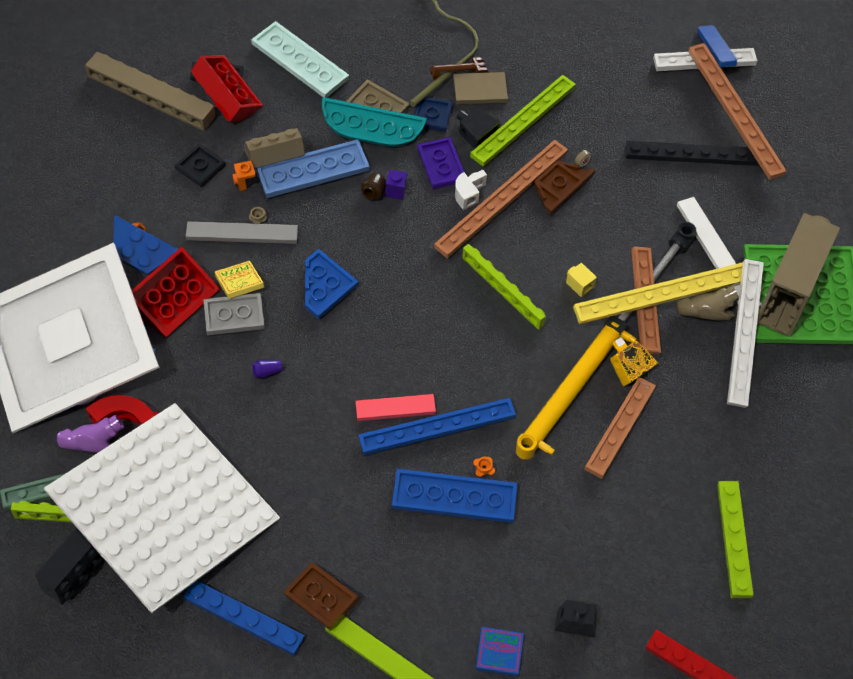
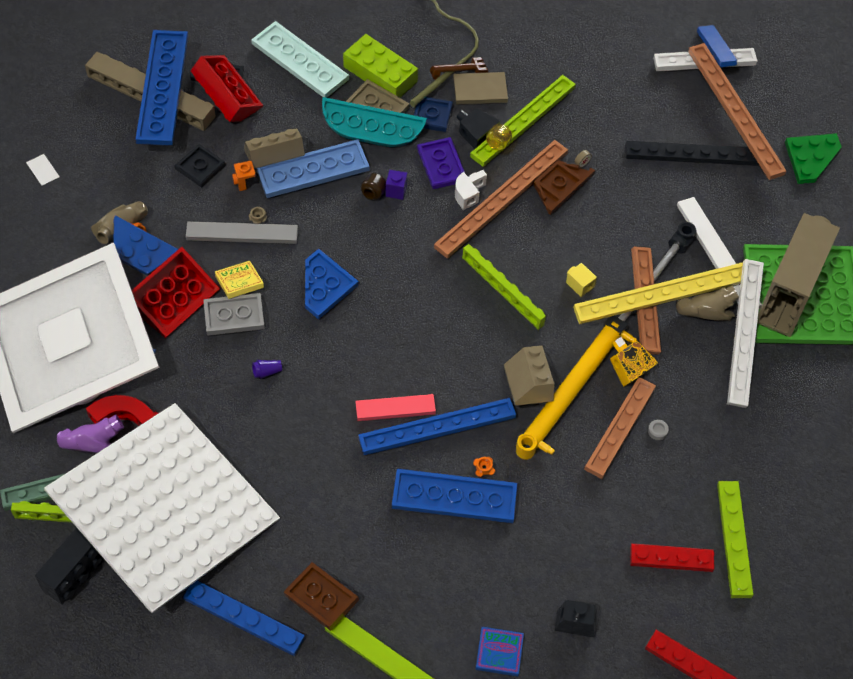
(42, 169): none -> white sticker
(105, 227): none -> dark tan animal
(162, 88): none -> blue plate
(380, 65): none -> lime brick
(499, 137): none -> clear yellow head
(530, 376): none -> dark tan slope
(658, 430): none -> light grey tile
(672, 557): none -> red plate
(811, 155): none -> green plate

